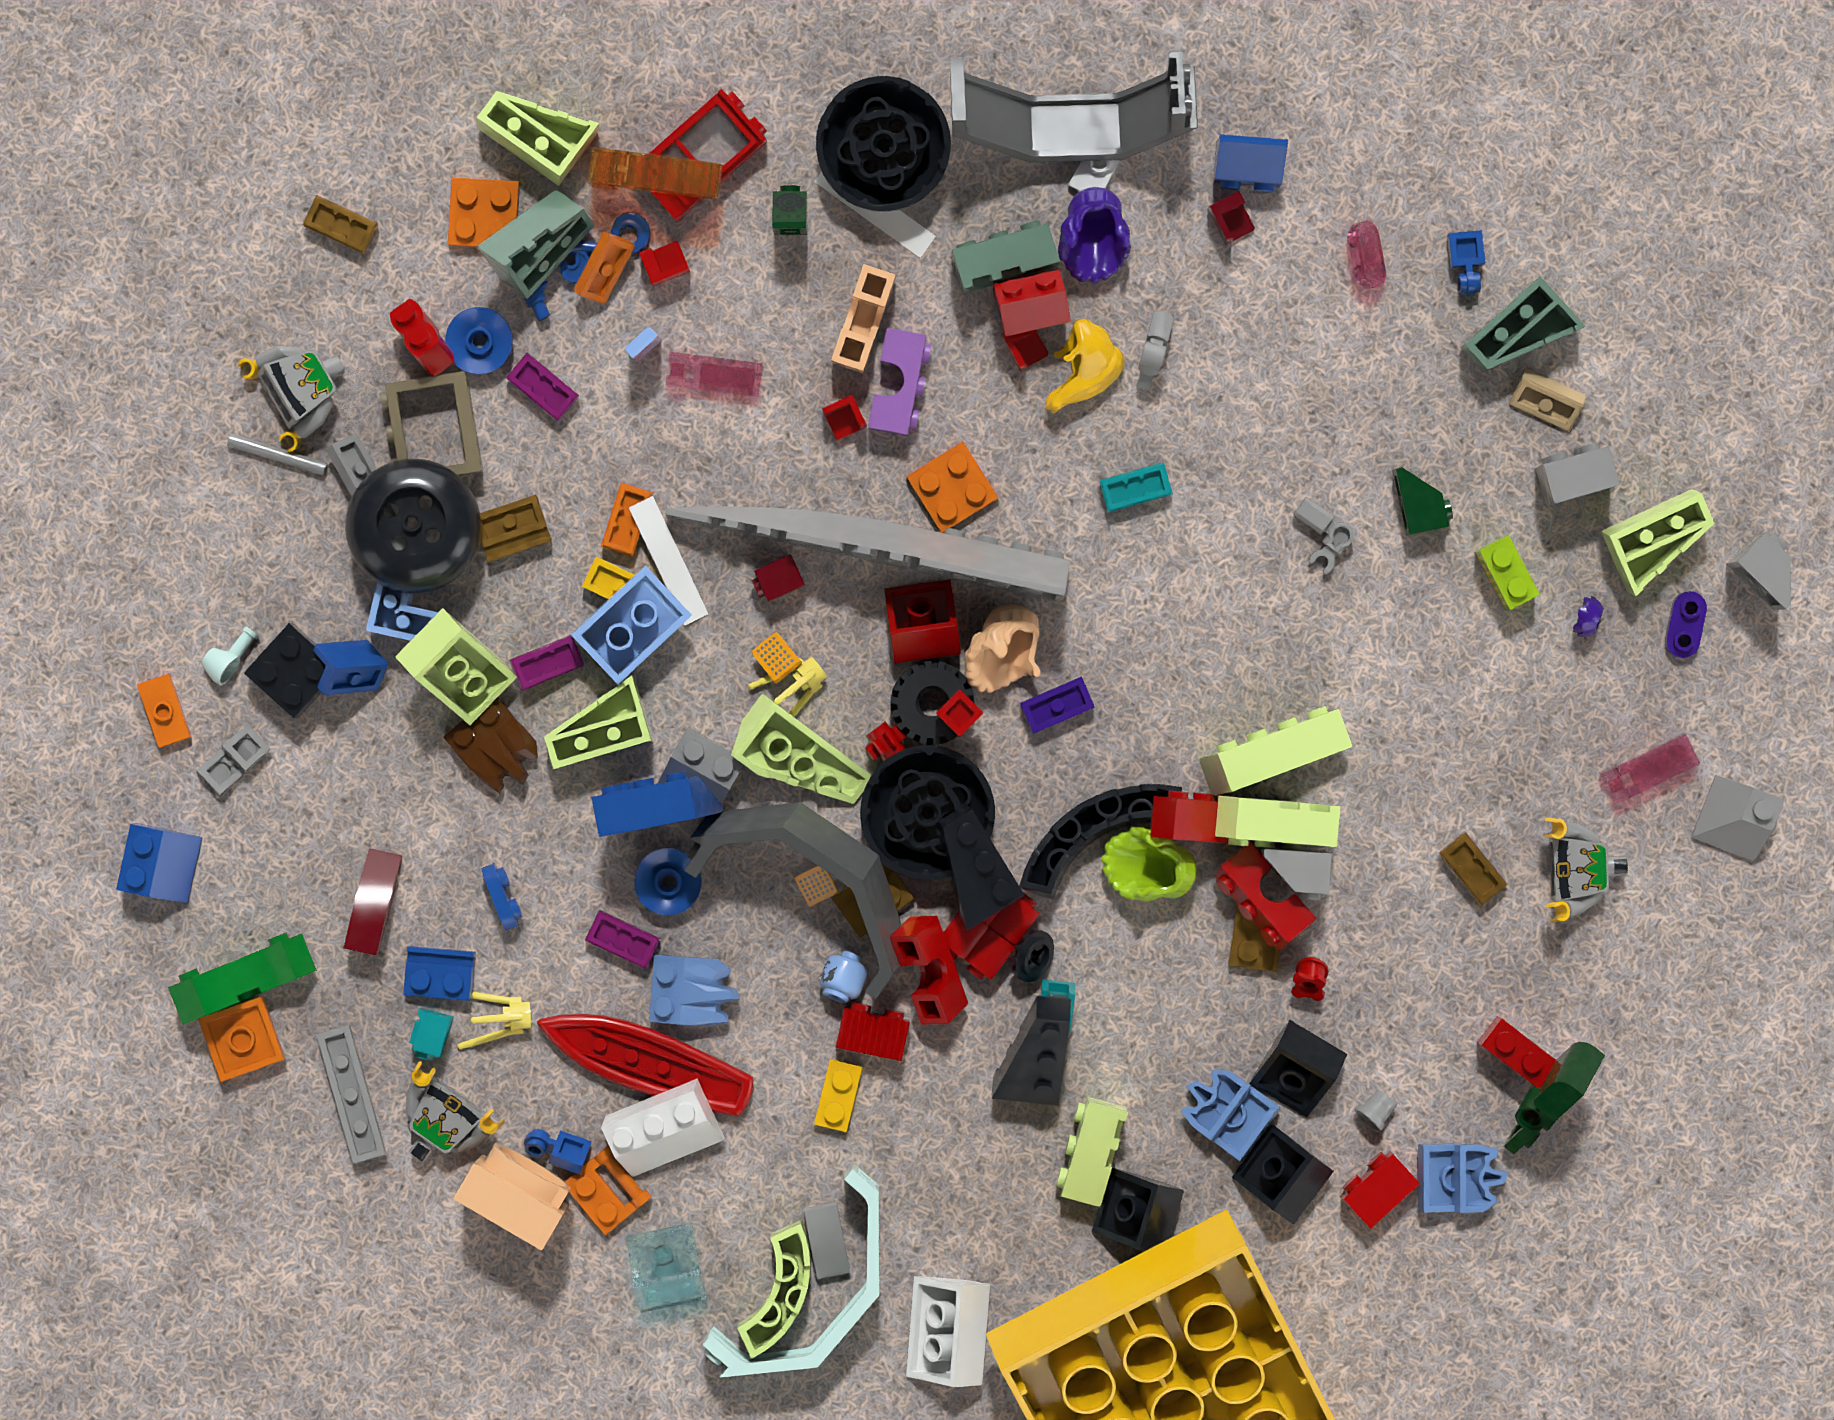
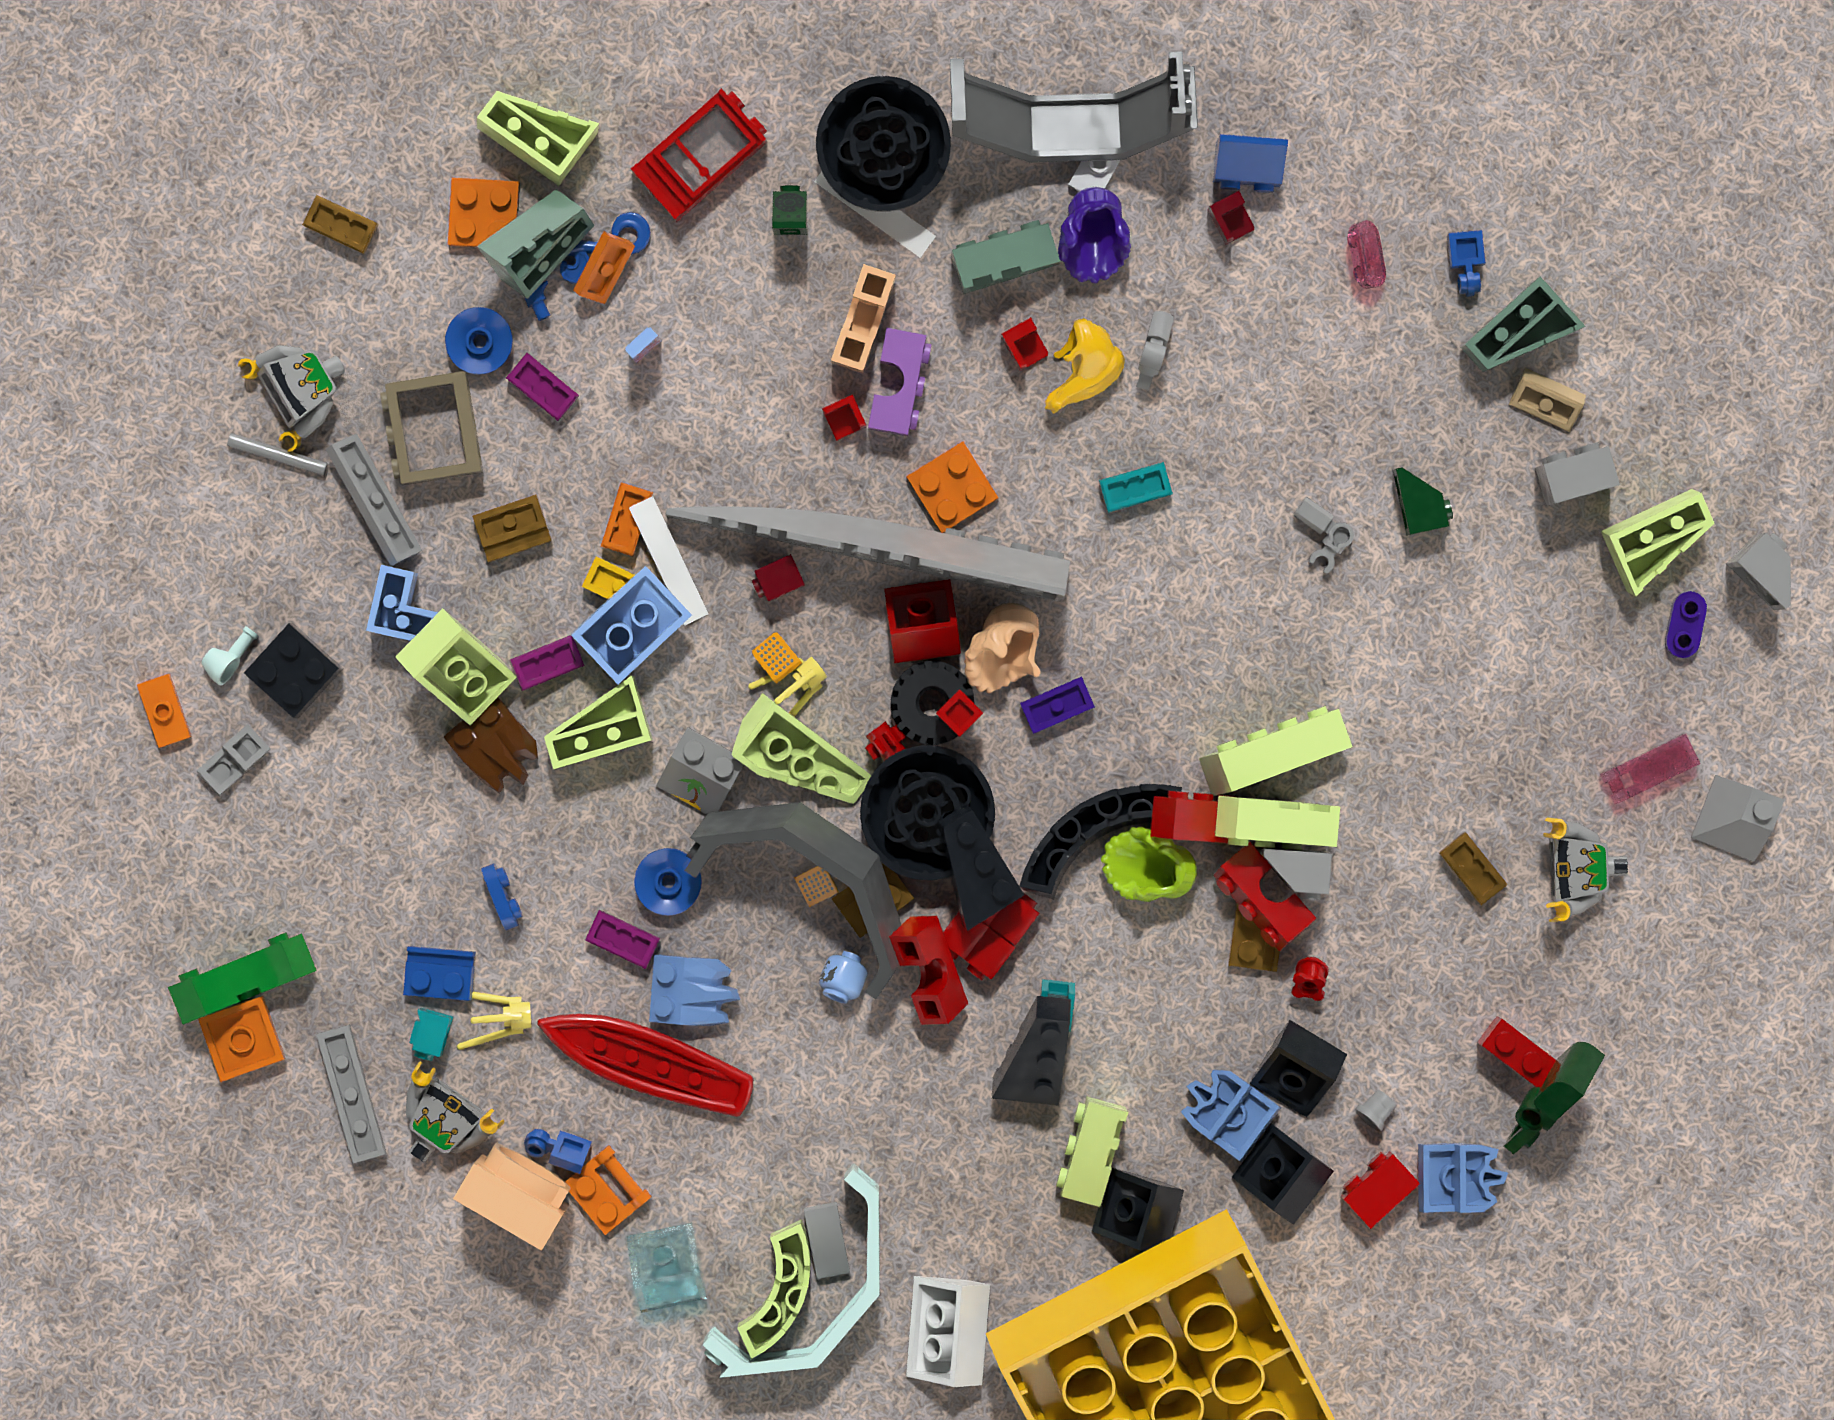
(159, 863): blue slope -> none
(350, 667): blue panel -> none
(373, 902): slope -> none
(421, 564): black brick -> none
(422, 337): red brick -> none
(648, 805): blue slope -> none
(653, 173): clear orange beam -> none
(662, 1128): white slope -> none
(664, 263): red panel -> none
(715, 374): clear pink plate -> none
(838, 1095): yellow plate -> none
(873, 1032): red brick -> none
(1032, 302): red slope -> none
(1042, 955): black gear -> none
(1507, 573): lime brick -> none
(1588, 617): dark purple plate -> none

